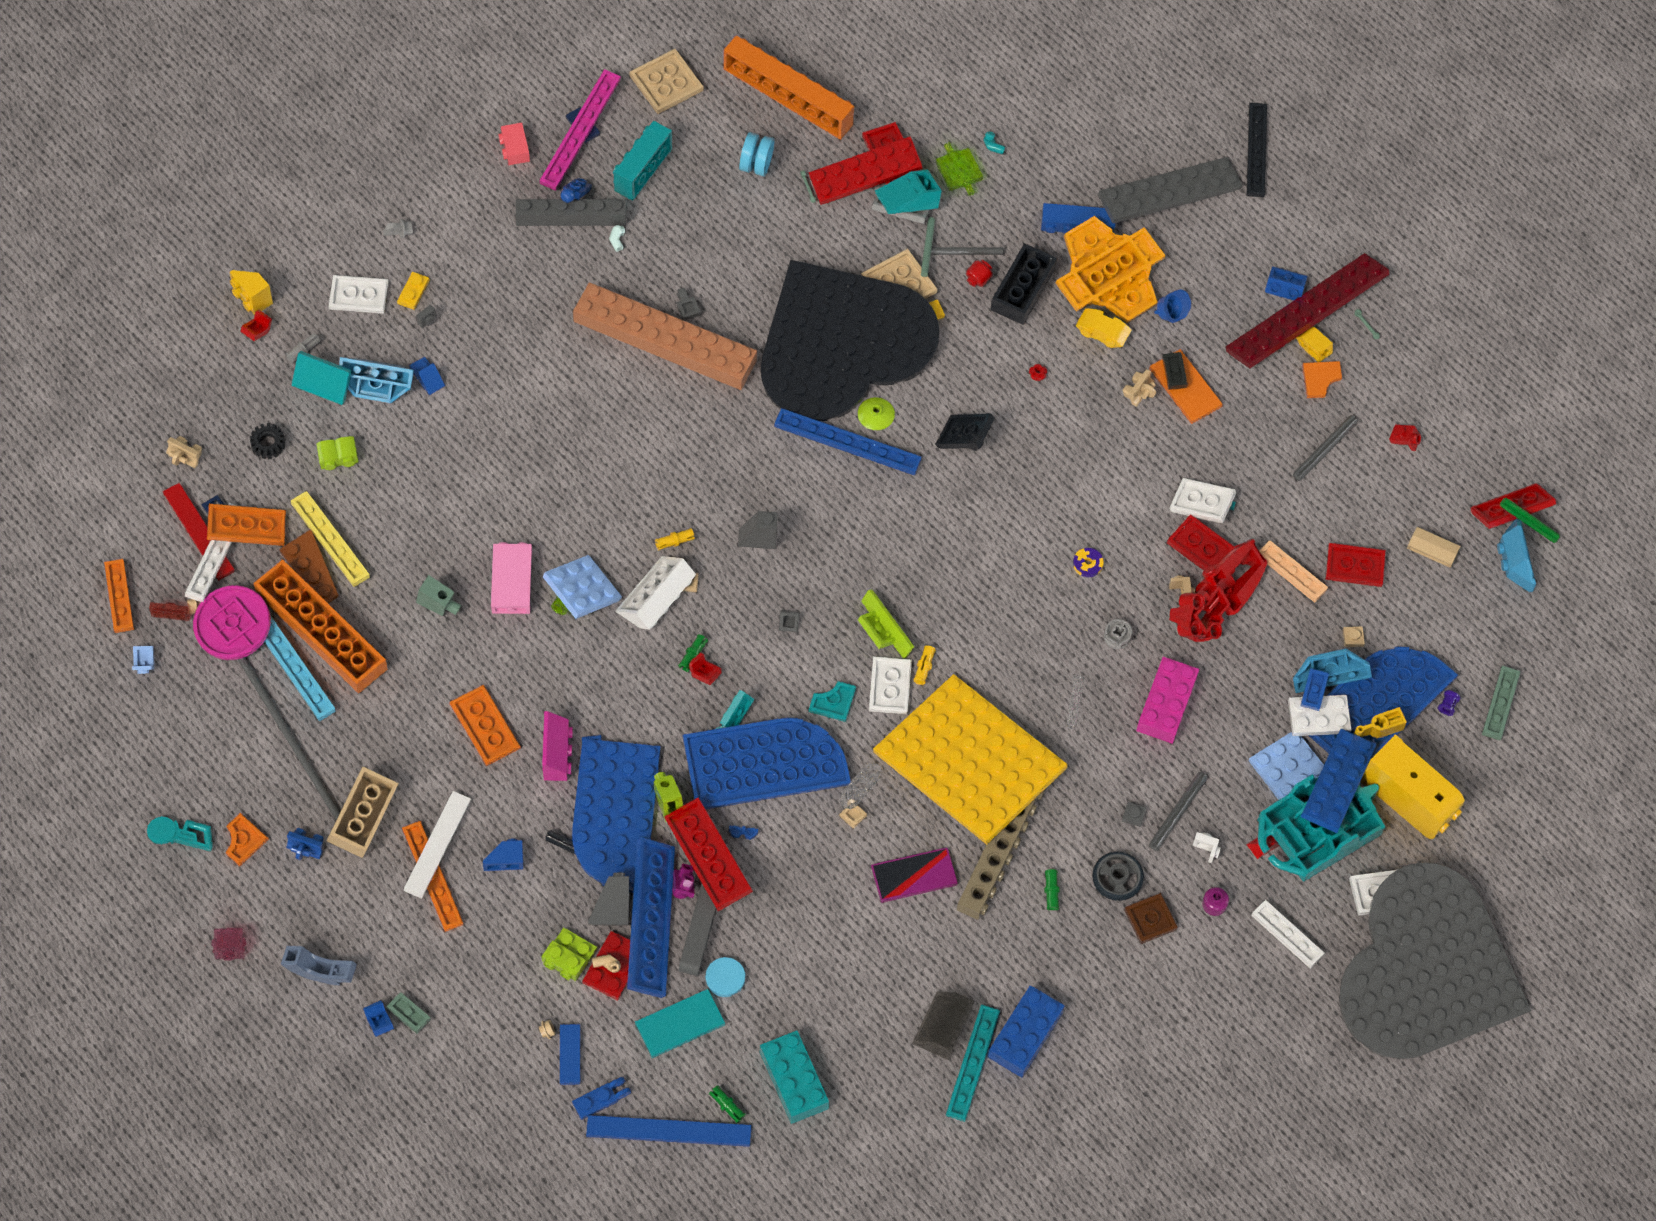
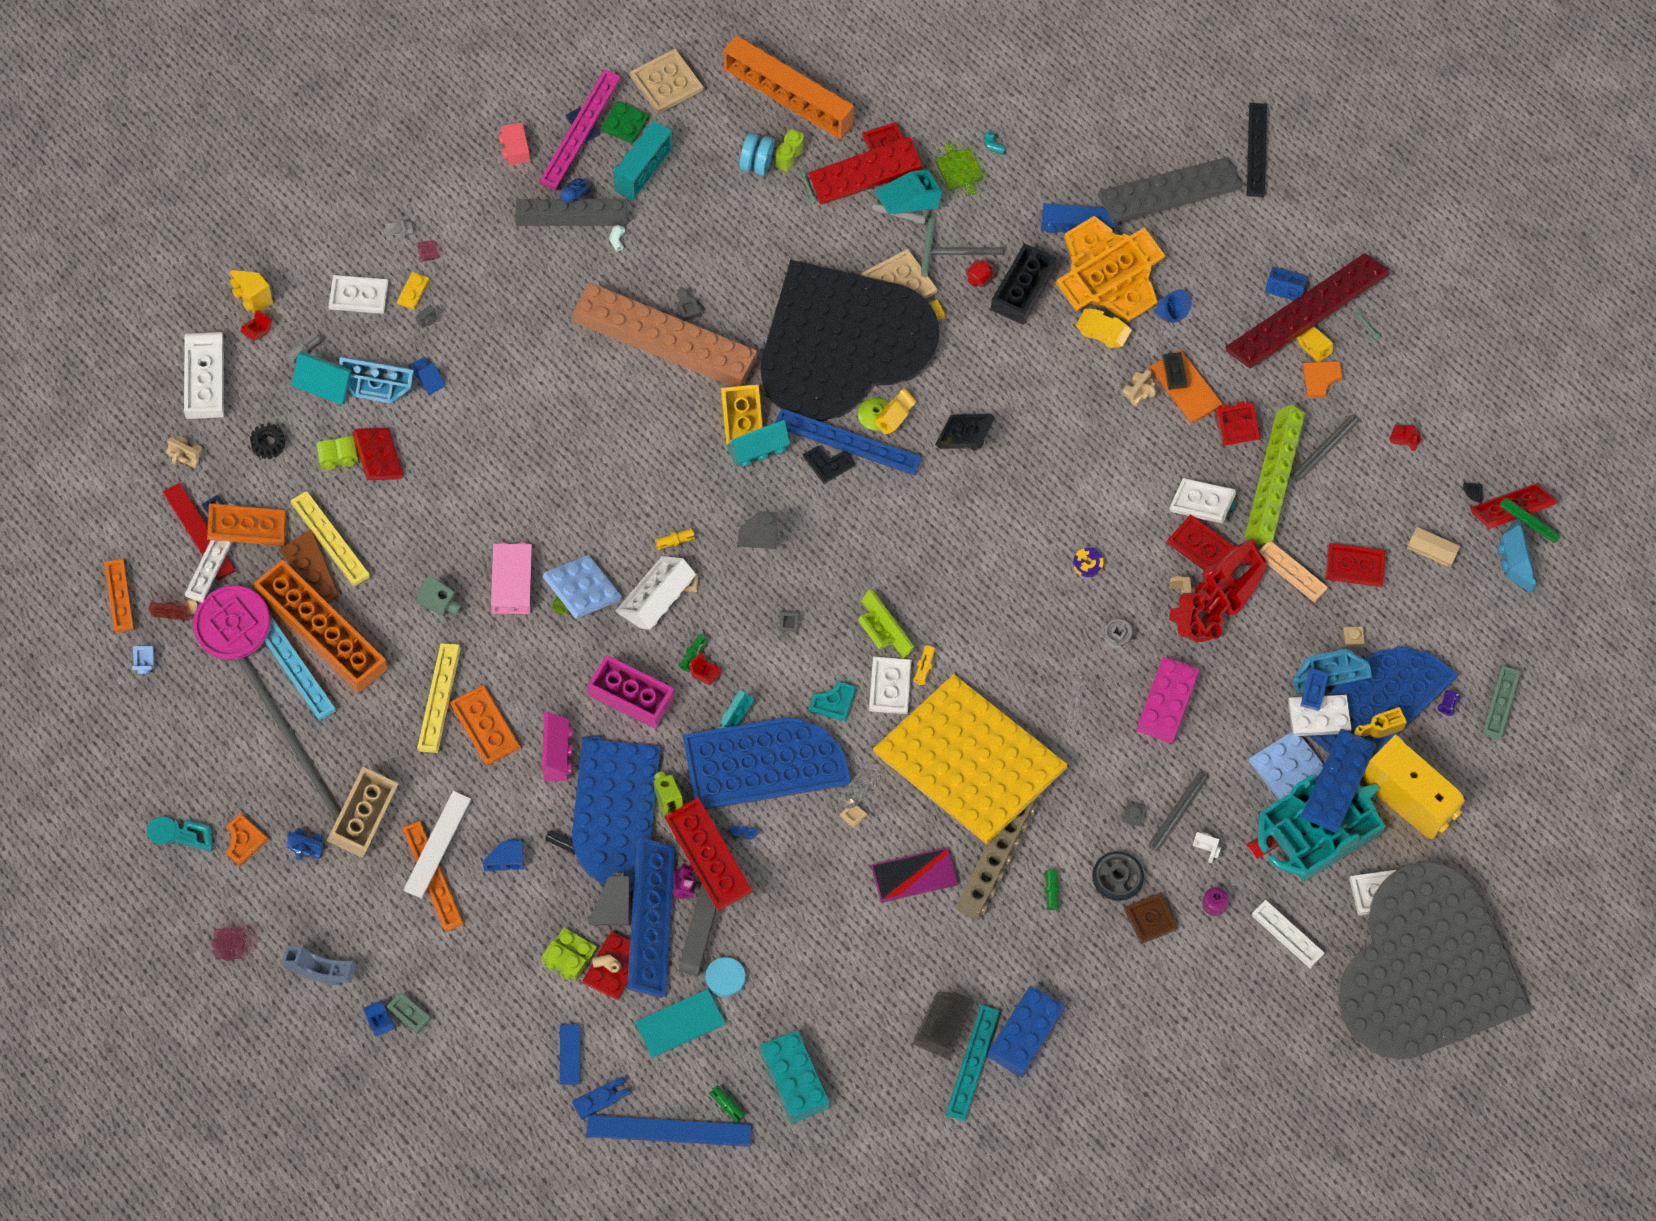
(204, 384): none -> white hinge
(377, 453): none -> red plate
(427, 250): none -> clear pink plate
(439, 698): none -> light yellow plate
(547, 1029): tan plate -> none
(624, 122): none -> green plate
(630, 691): none -> dark pink brick
(740, 410): none -> yellow slope
(759, 444): none -> teal slope
(789, 150): none -> lime brick
(826, 468): none -> black tile
(895, 412): none -> yellow piece
(1038, 376): red plate -> none
(1237, 423): none -> red plate
(1274, 475): none -> lime brick
(1473, 491): none -> black tile

